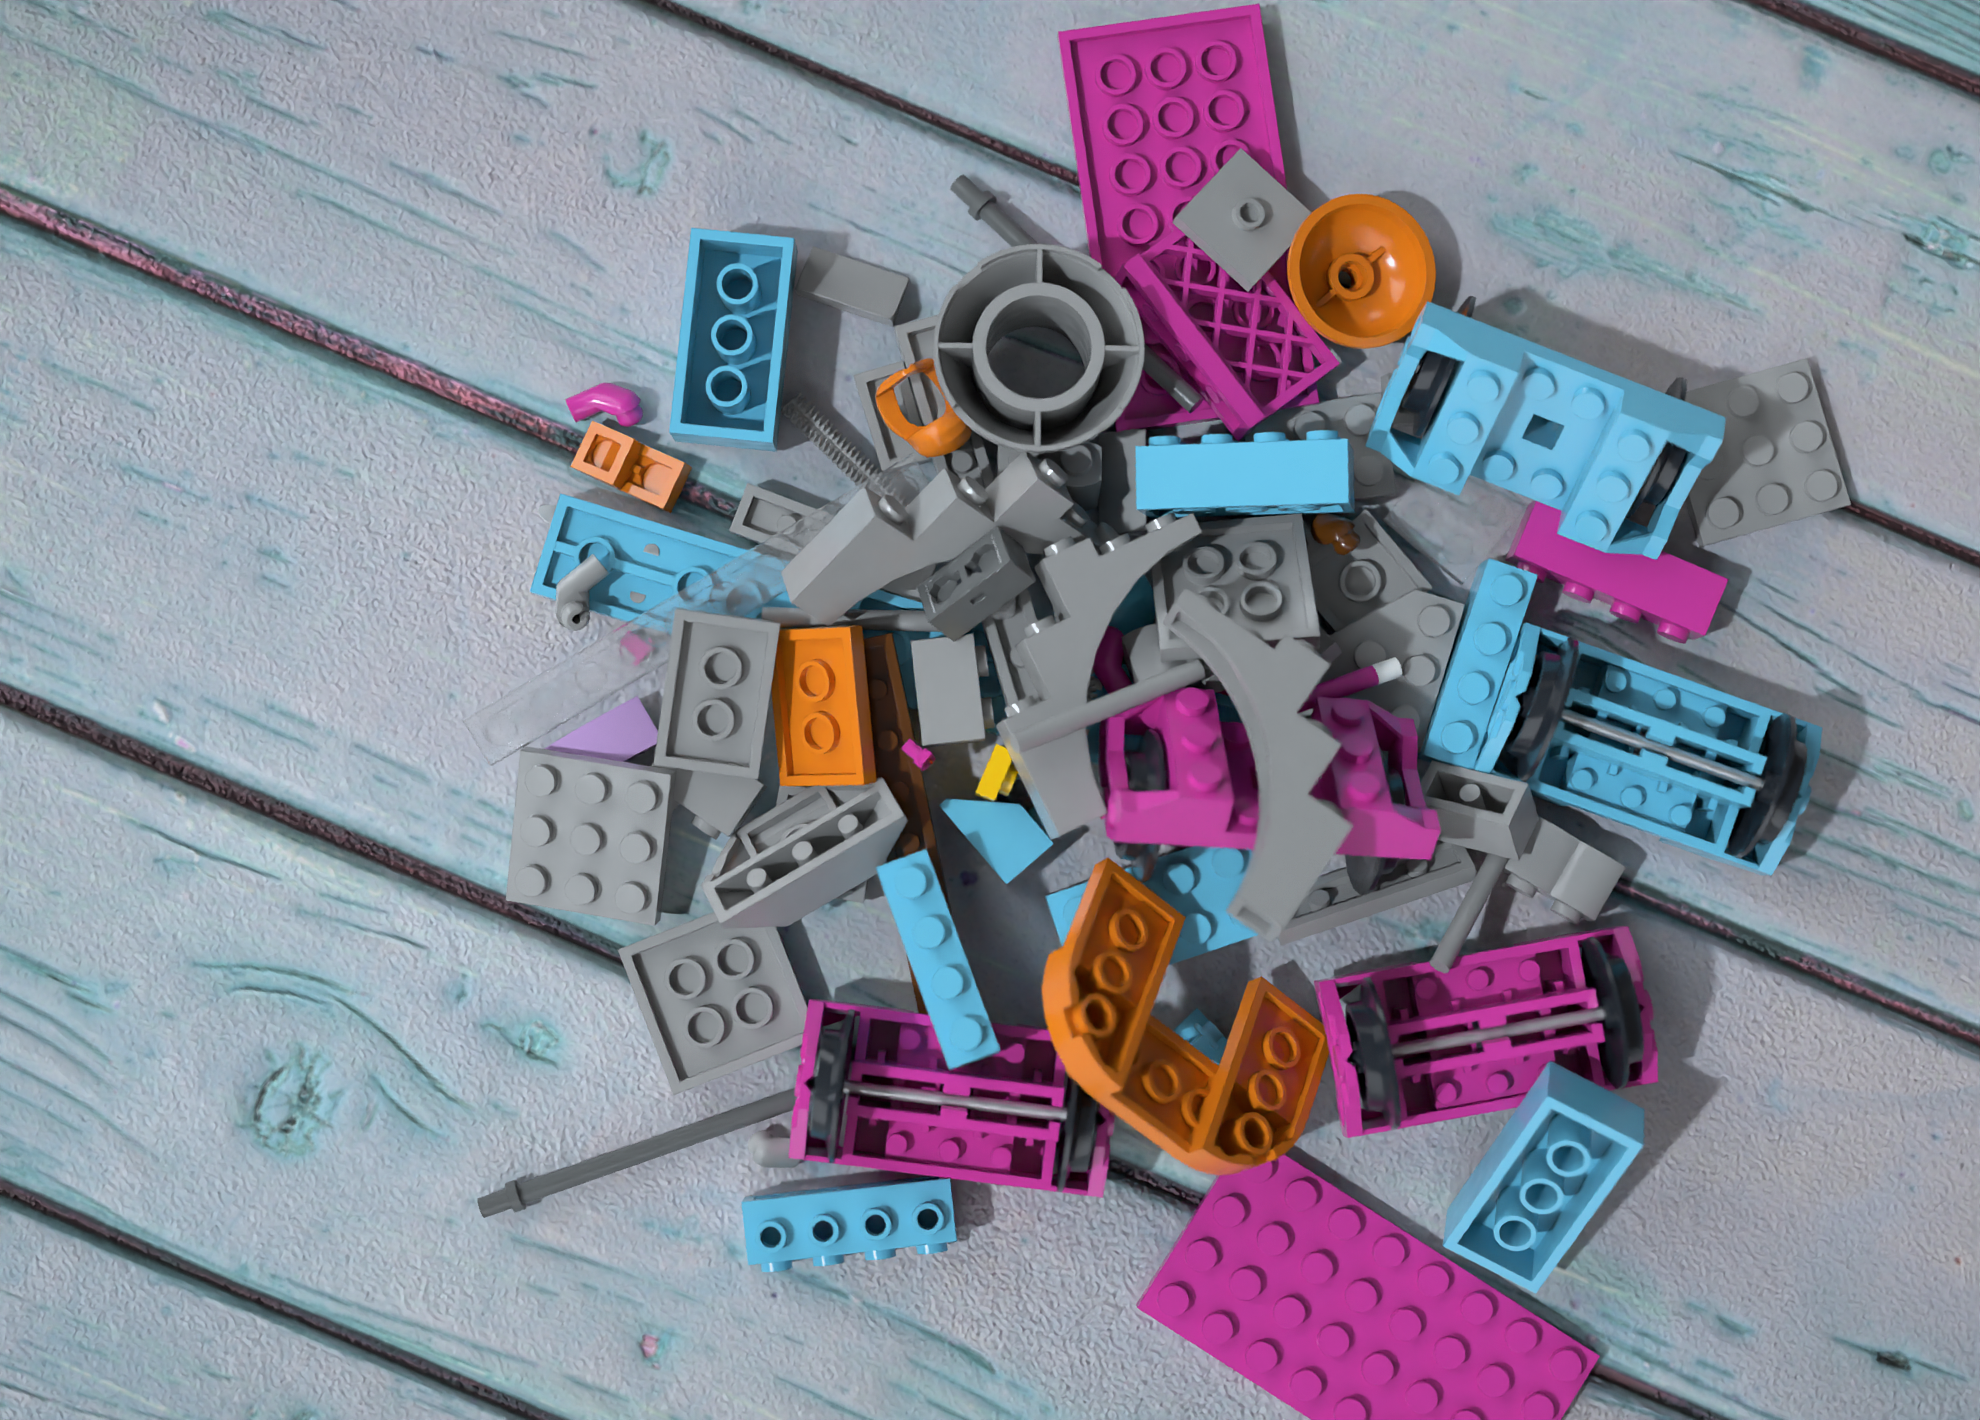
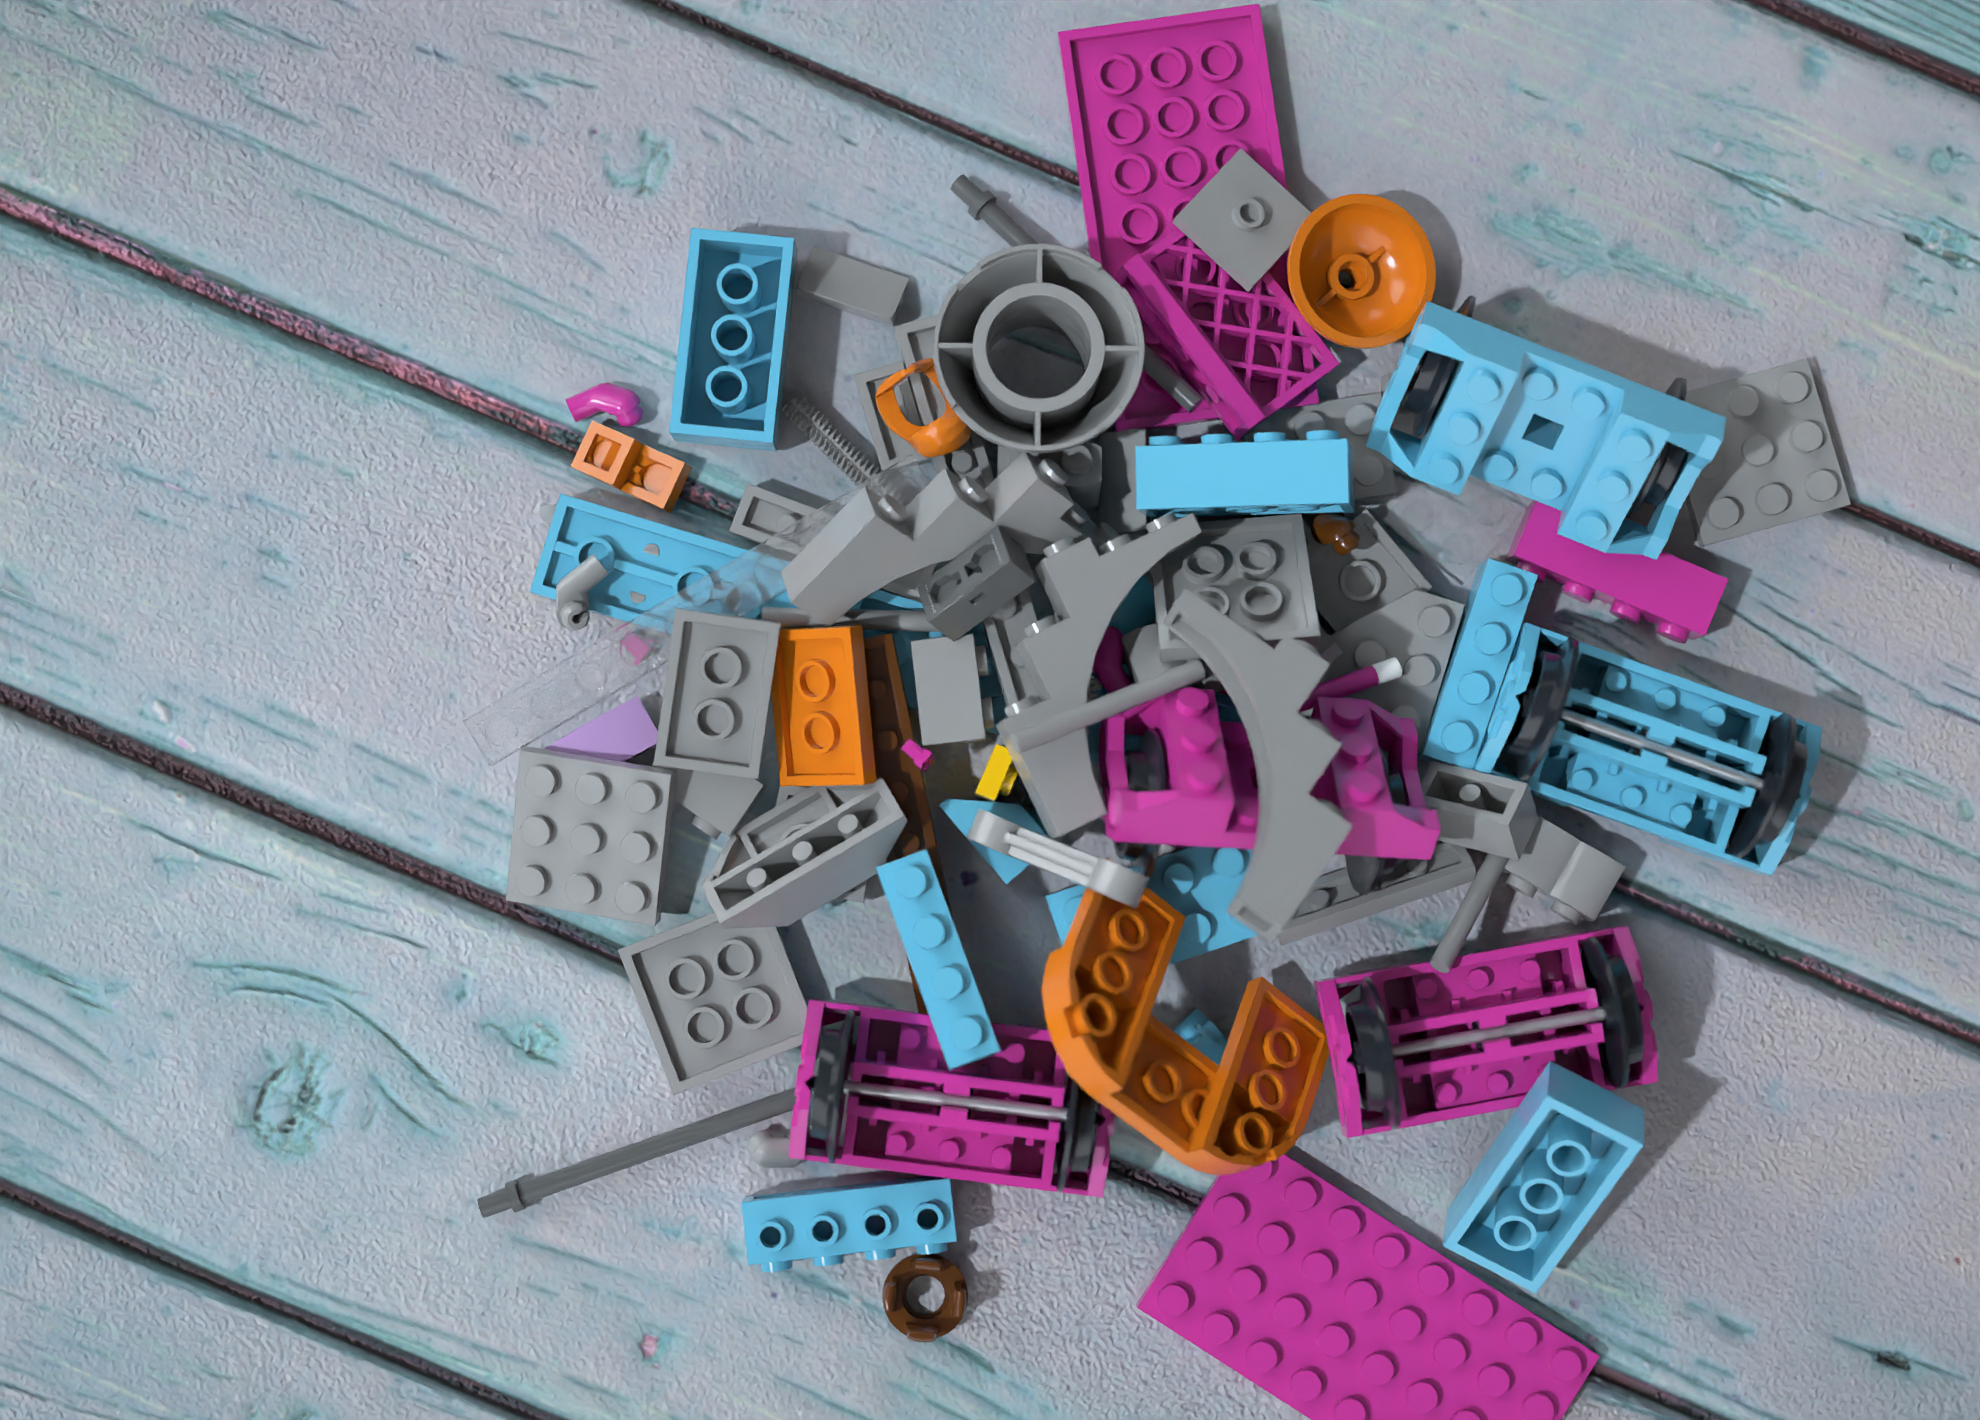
(926, 1326): none -> reddish brown piece
(1058, 858): none -> light grey piece

